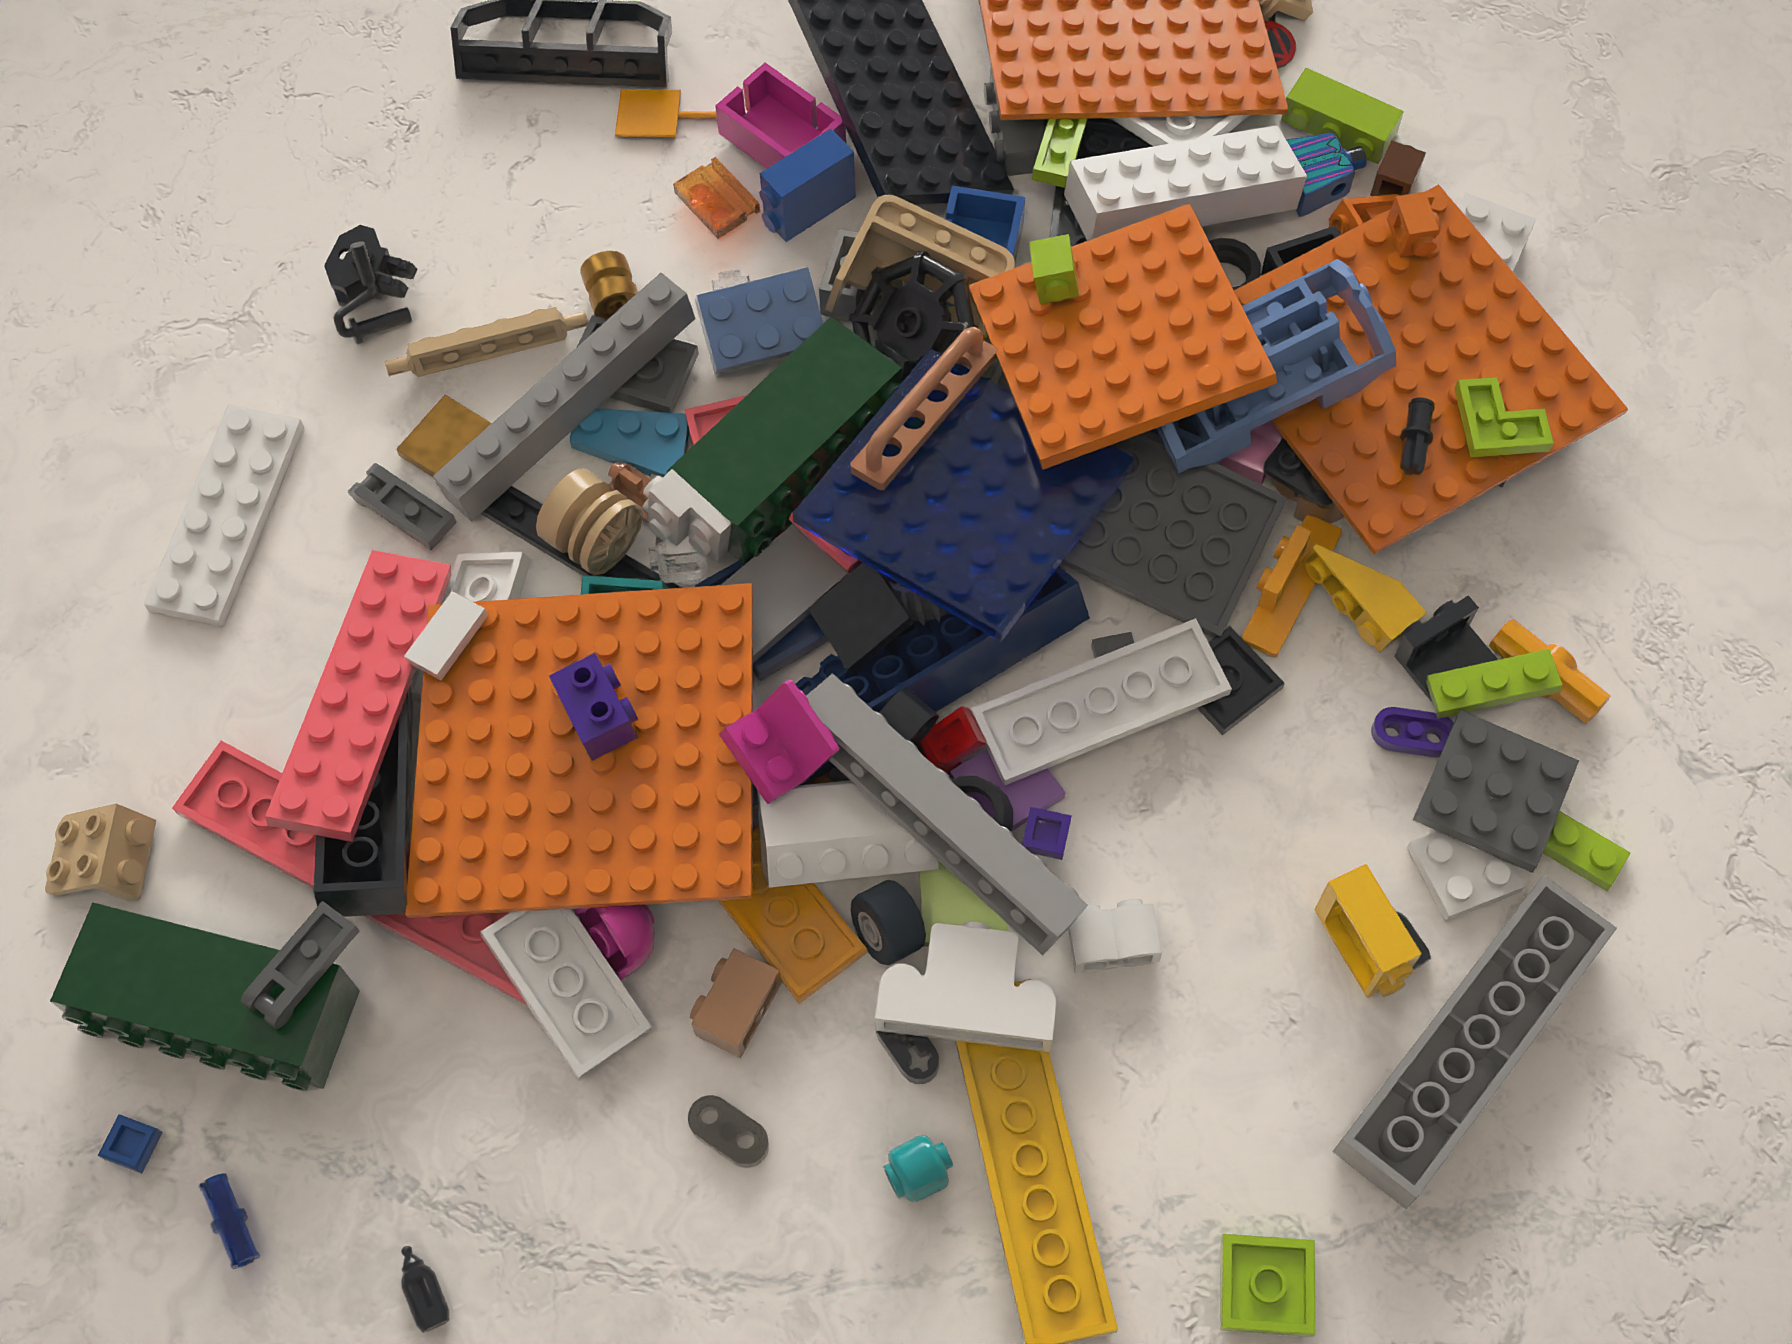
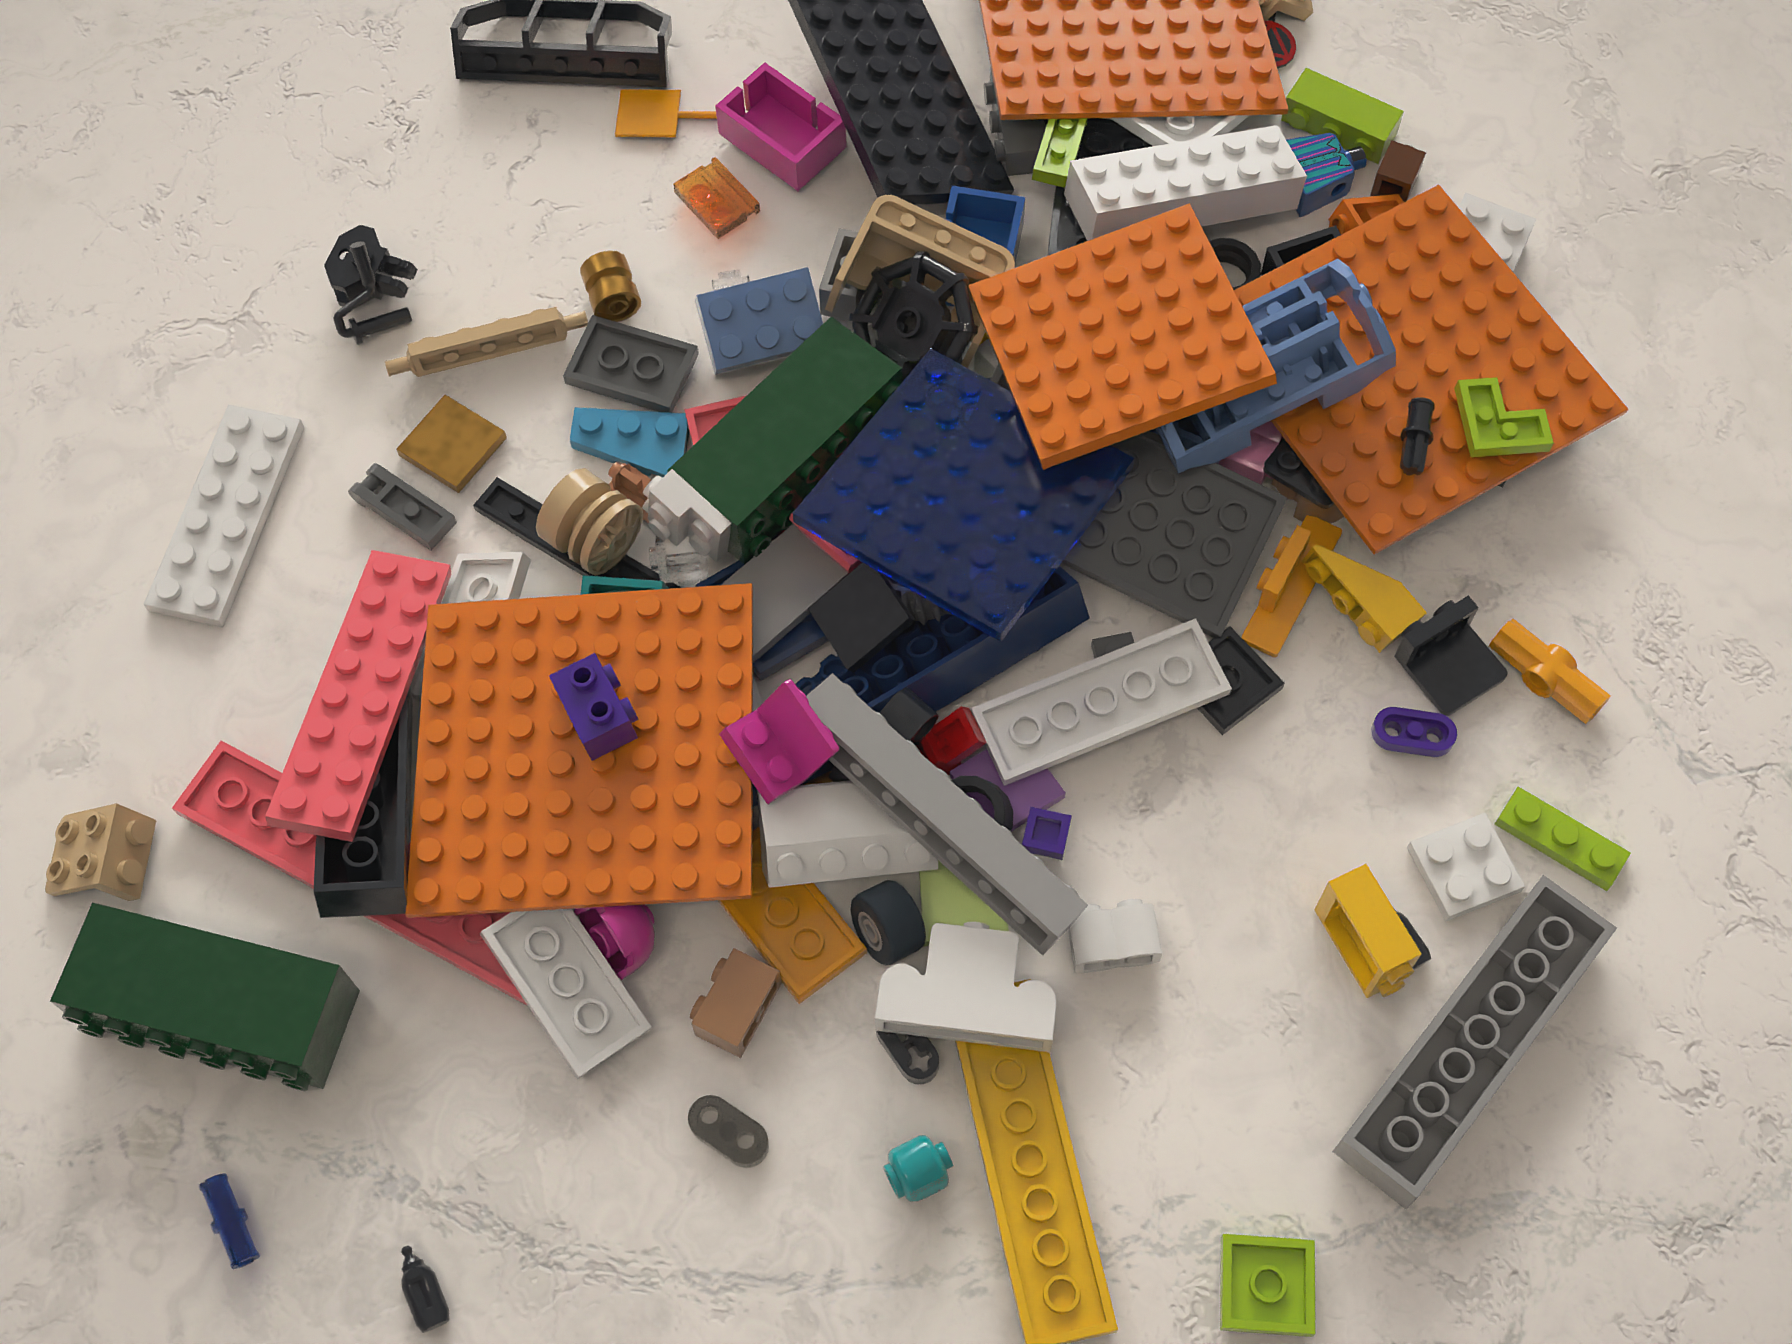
(130, 1143): blue tile -> none
(299, 964): dark grey plate -> none
(446, 635): white tile -> none
(565, 397): light grey brick -> none
(807, 185): blue brick -> none
(966, 349): nougat piece -> none
(1054, 269): lime brick -> none
(1414, 224): orange brick -> none
(1494, 683): lime plate -> none
(1496, 791): dark grey plate -> none

